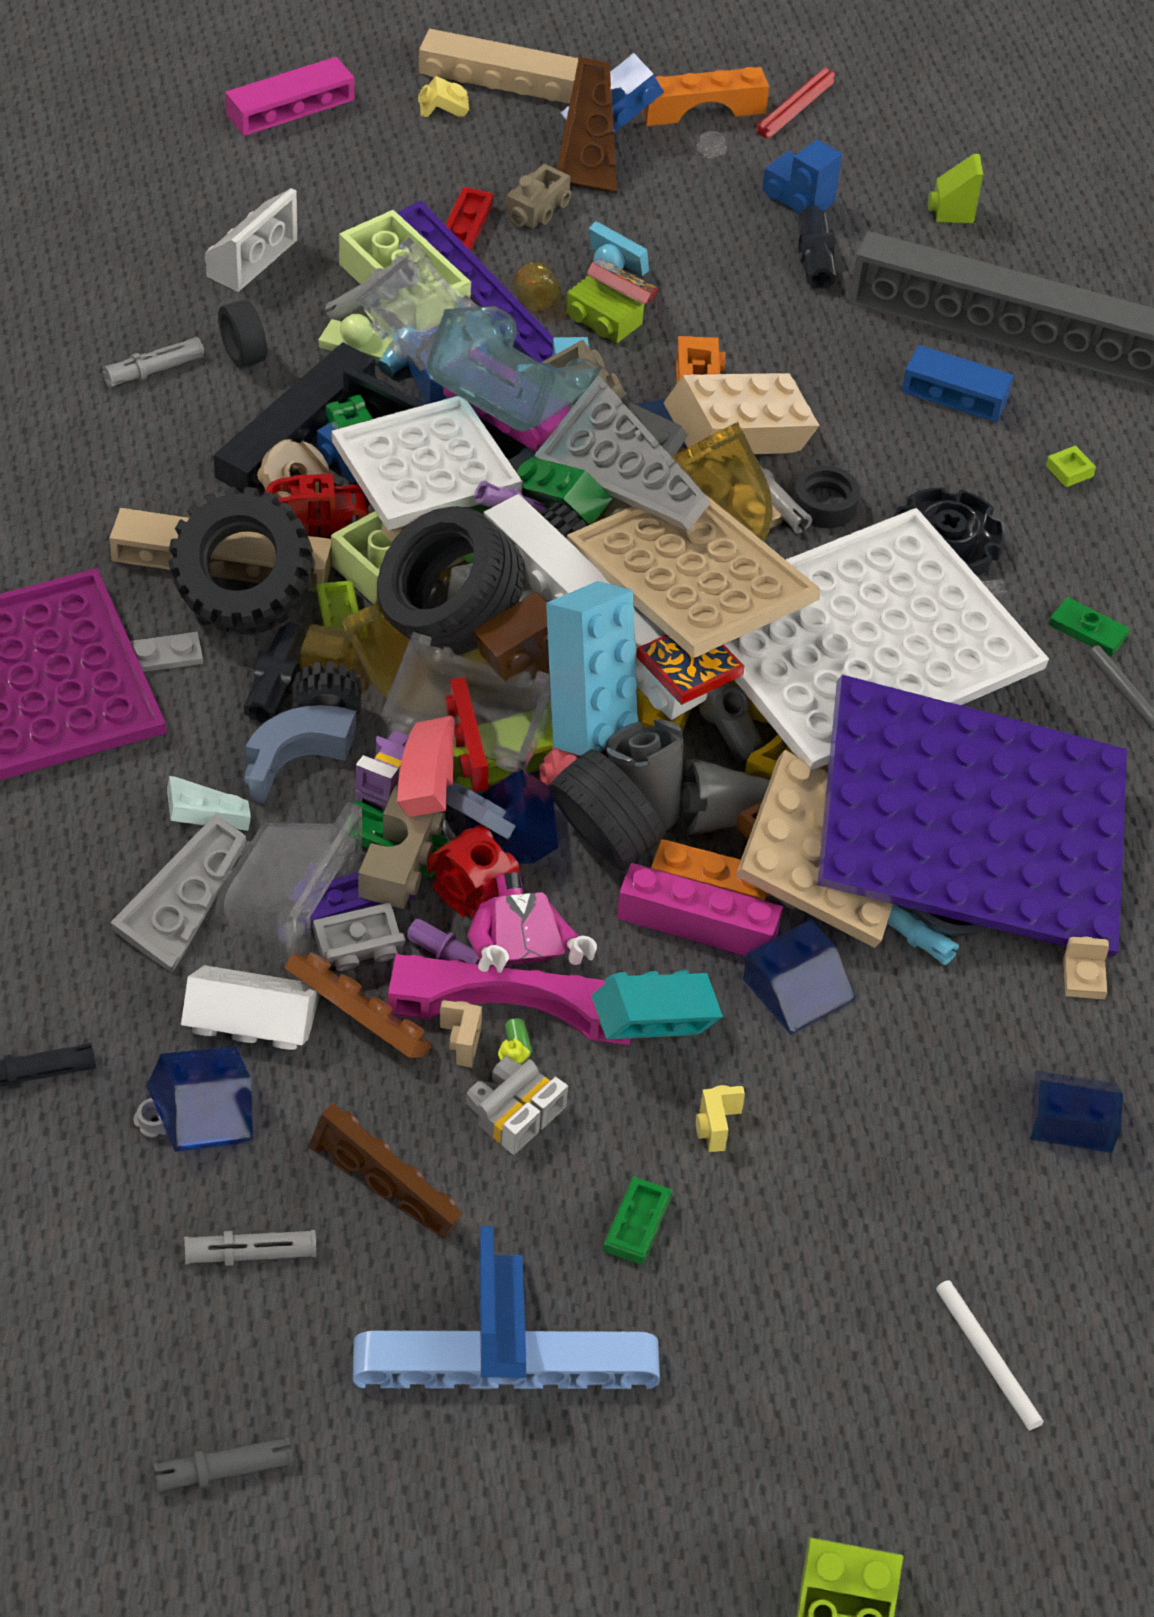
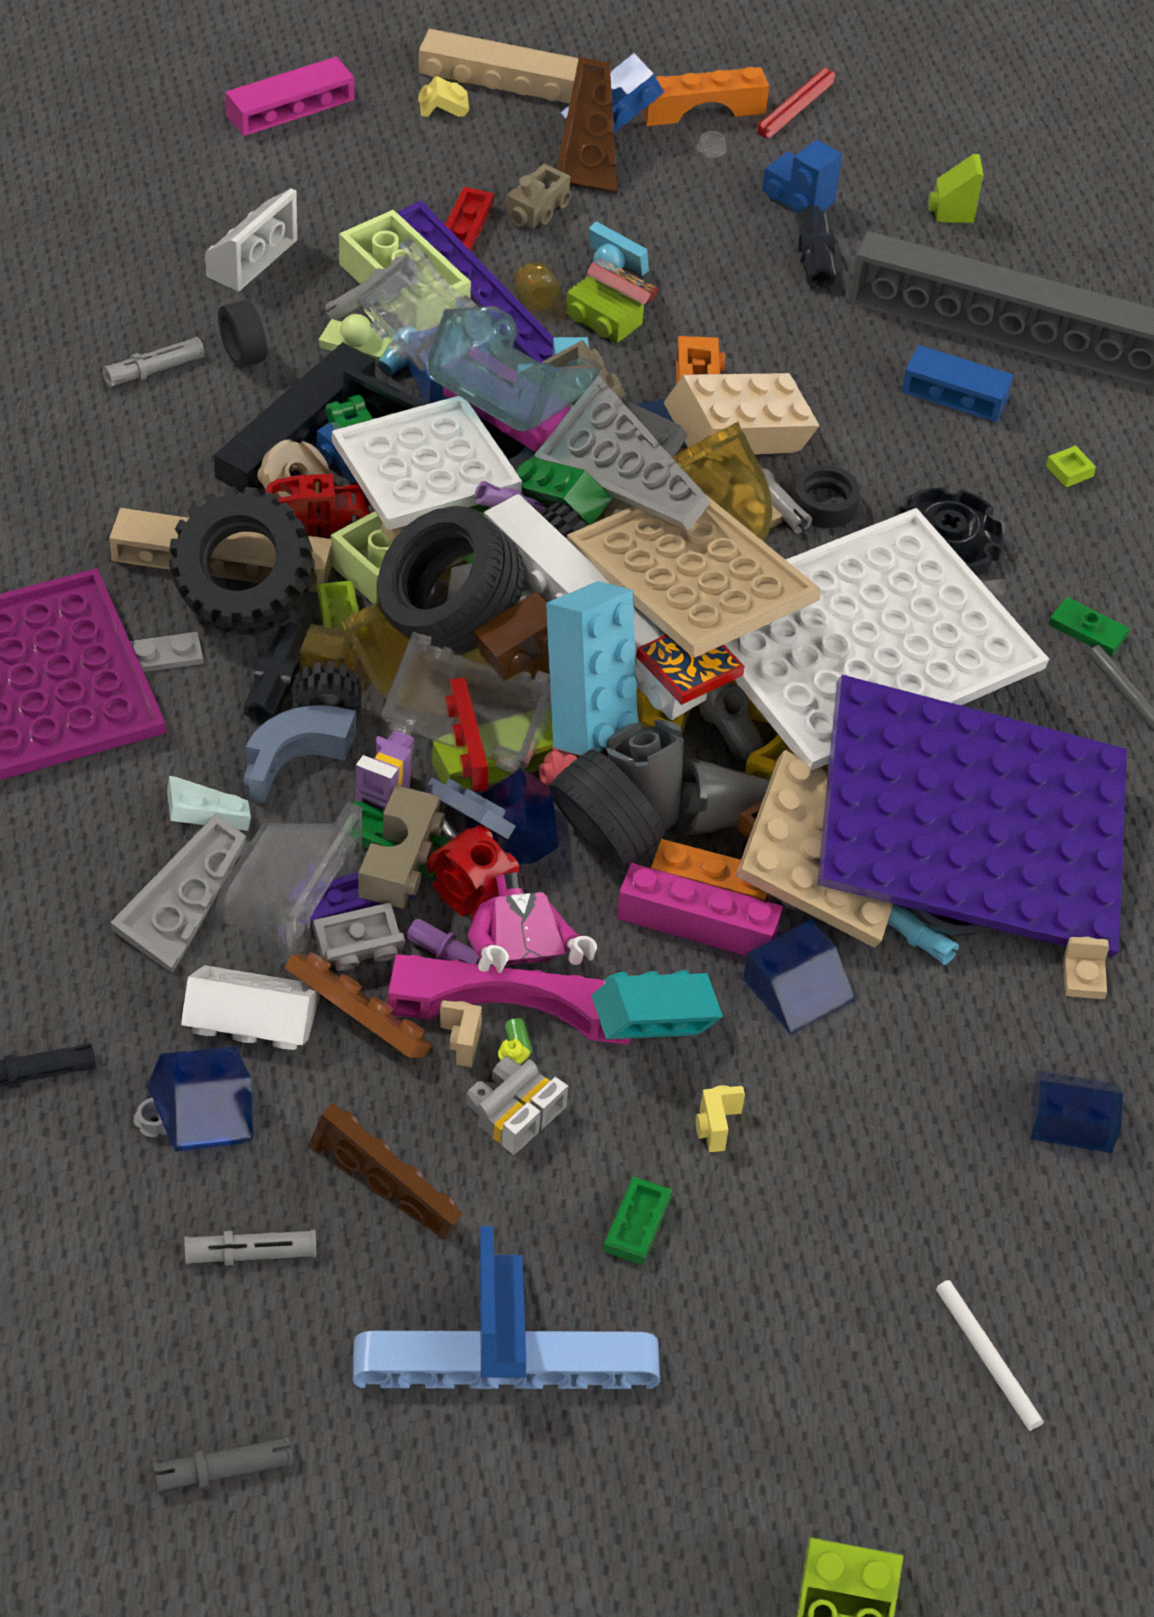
(427, 767): coral slope -> none

